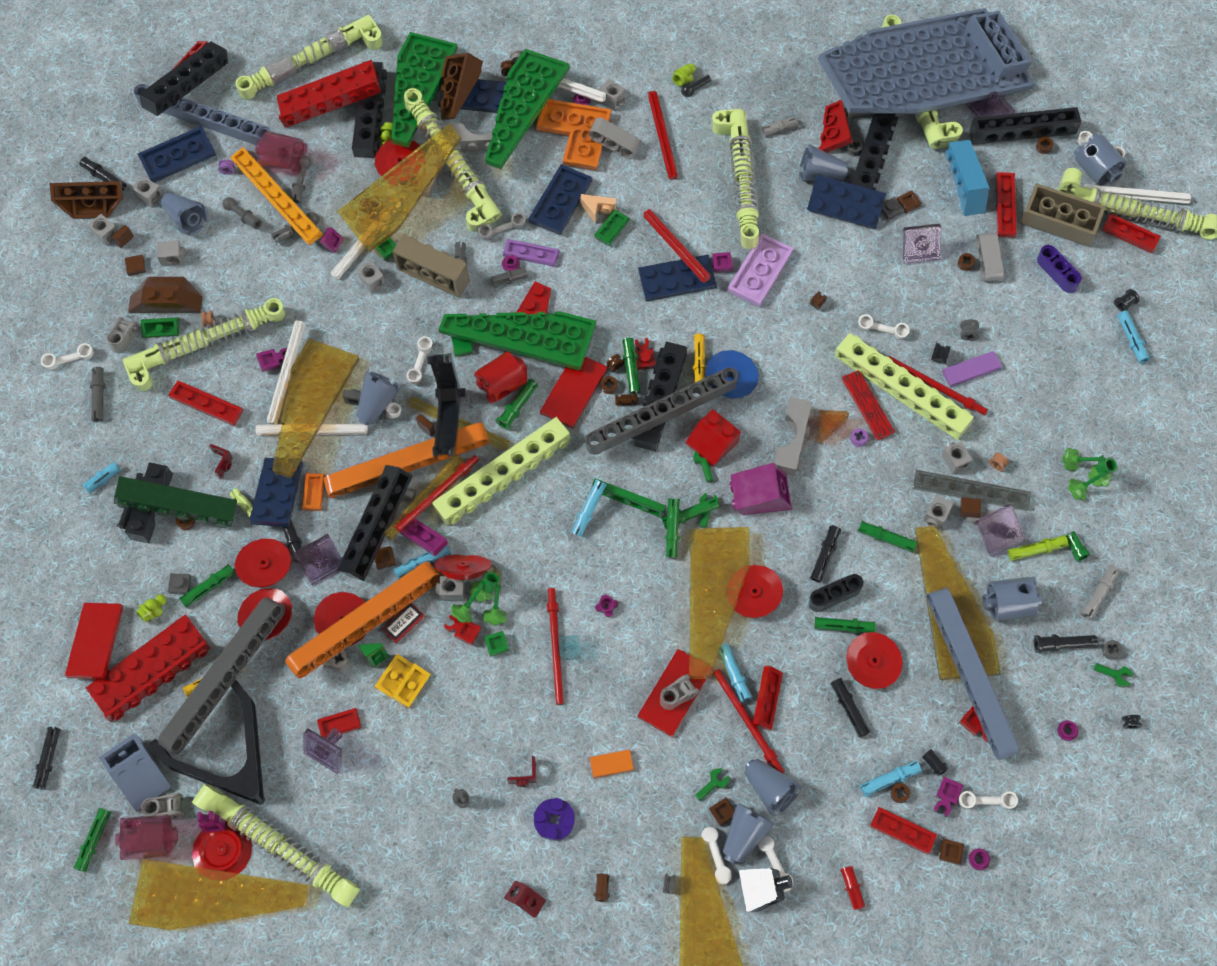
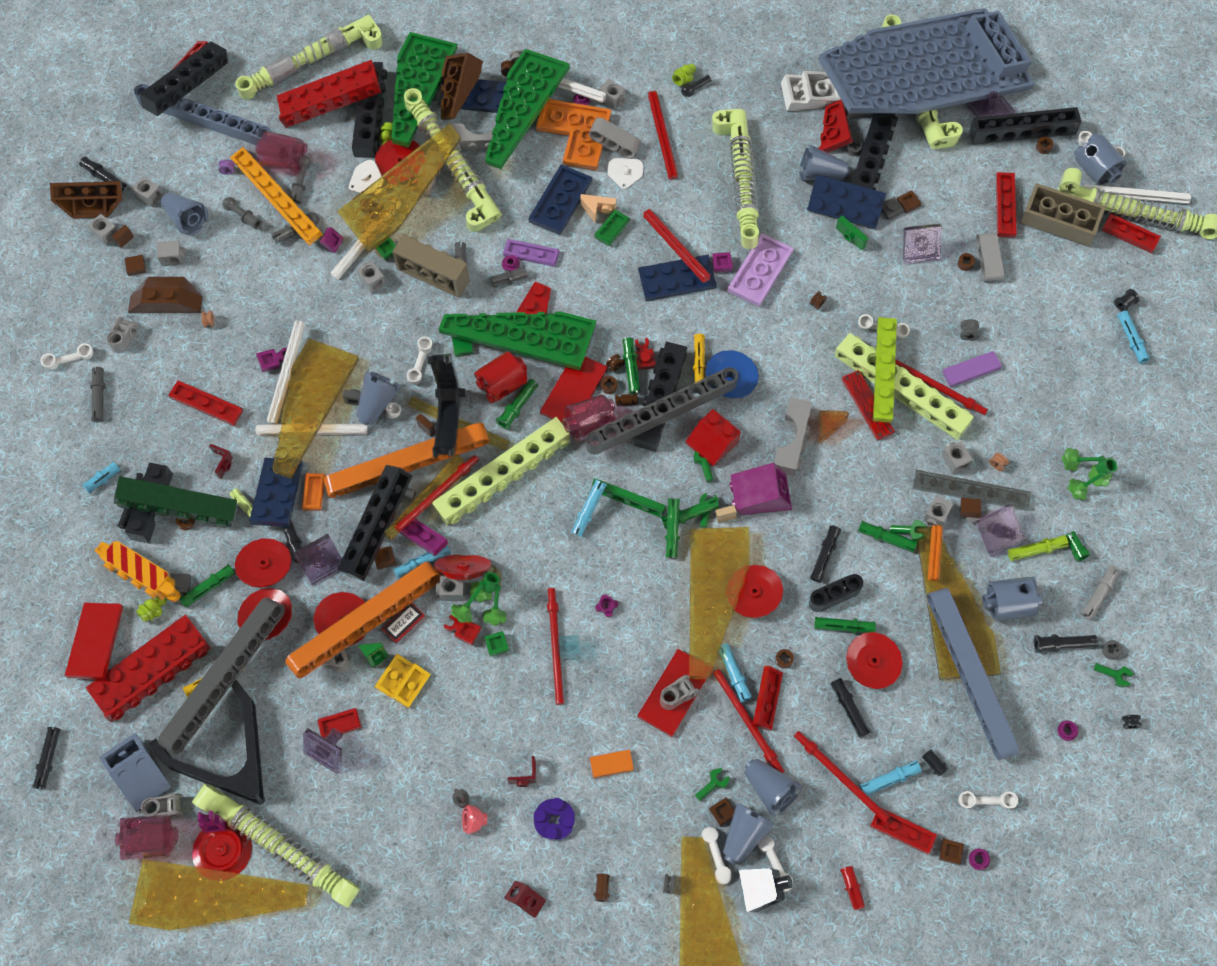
(92, 840): green pin -> none
(138, 570): none -> light orange hinge
(160, 327): green slope -> none
(165, 352): yellowish green piece -> none
(177, 154): dark blue plate -> none
(361, 175): none -> white piece
(473, 819): none -> coral brick
(517, 221): light grey bar -> none
(588, 416): none -> clear pink cylinder
(625, 171): none -> white piece
(725, 513): none -> tan tile
(779, 126): light grey pin -> none
(788, 654): none -> reddish brown bush
(808, 91): none -> white slope
(812, 749): none -> red bar
(851, 233): none -> green plate
(856, 432): medium lavender bush -> none
(884, 370): none -> lime plate
(906, 791): reddish brown bush -> none
(910, 530): none -> green bar
(935, 553): none -> orange axle
(940, 353): black wheel -> none
(949, 794): magenta plate -> none
(968, 177): dark azure wedge -> none
(972, 724): red plate -> none
(1066, 272): dark purple beam -> none

